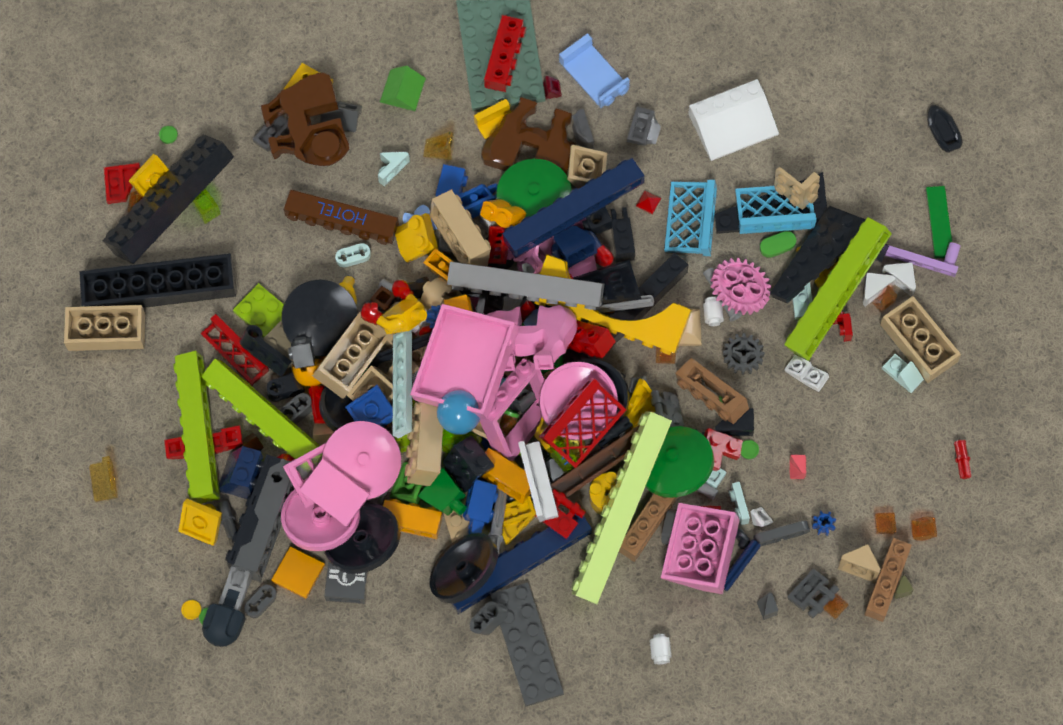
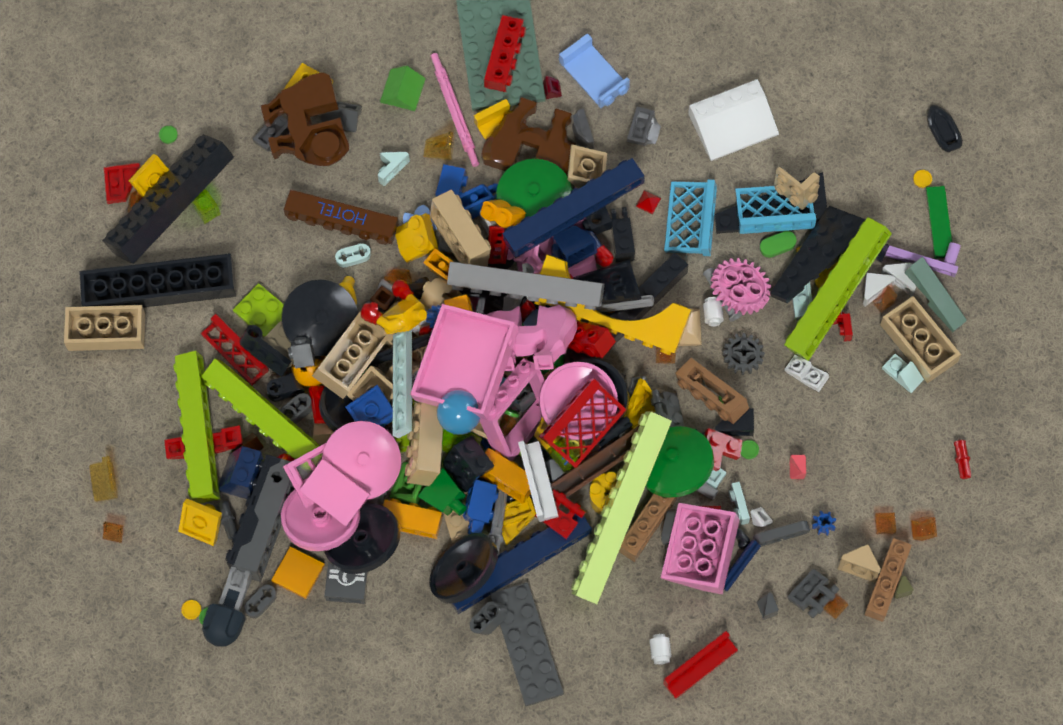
(113, 532): none -> clear orange slope
(398, 274): none -> clear orange slope
(454, 109): none -> bright pink axle
(700, 665): none -> red fence
(922, 178): none -> yellow piece
(939, 299): none -> sand green slope

